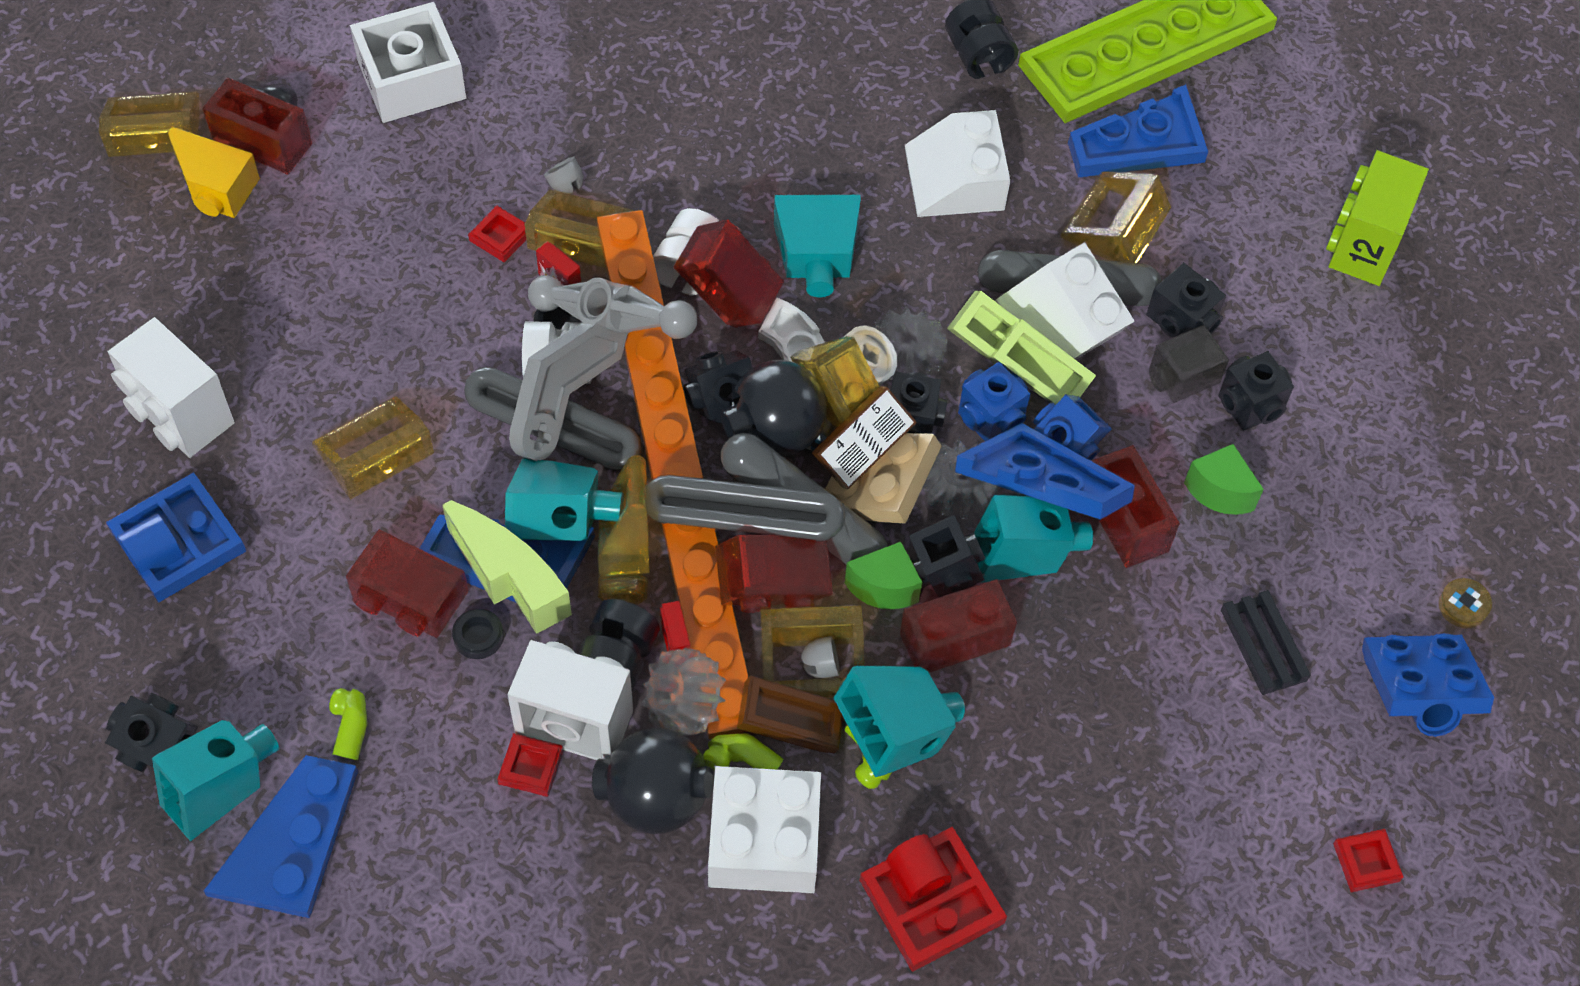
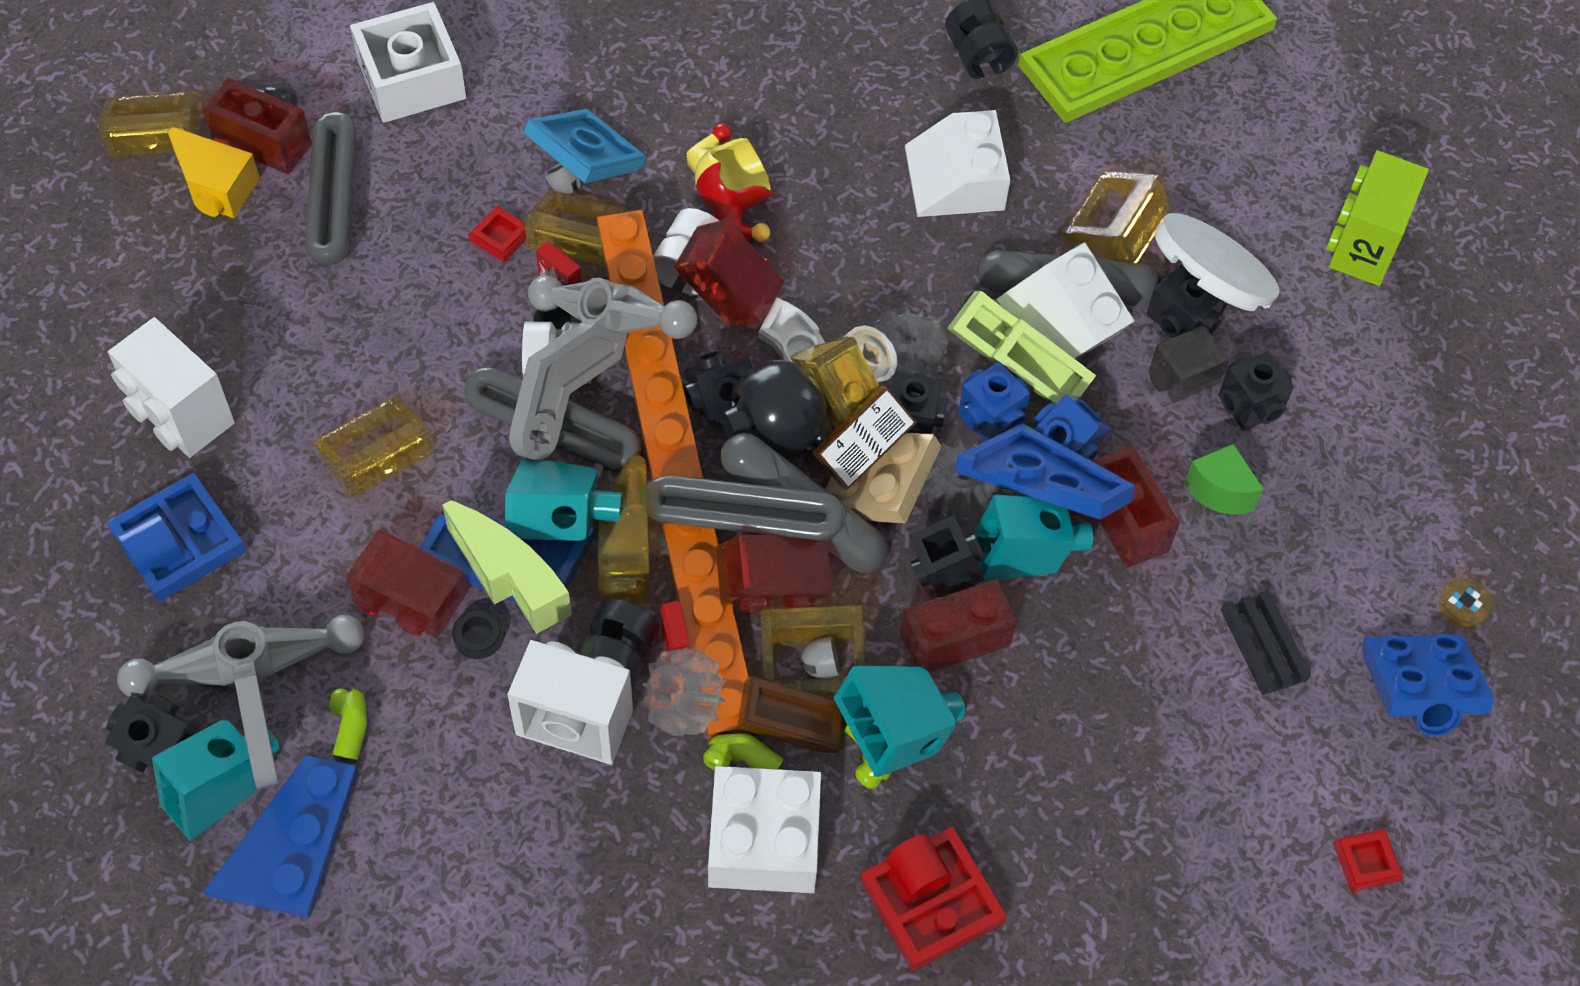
(216, 665): none -> light grey piece
(331, 188): none -> dark grey piece
(530, 764): red tile -> none
(585, 145): none -> dark azure tile
(654, 781): black brick -> none
(730, 179): none -> piece
(817, 237): teal torso -> none
(884, 578): bright green brick -> none
(1147, 138): blue wing -> none
(1218, 262): none -> white tile

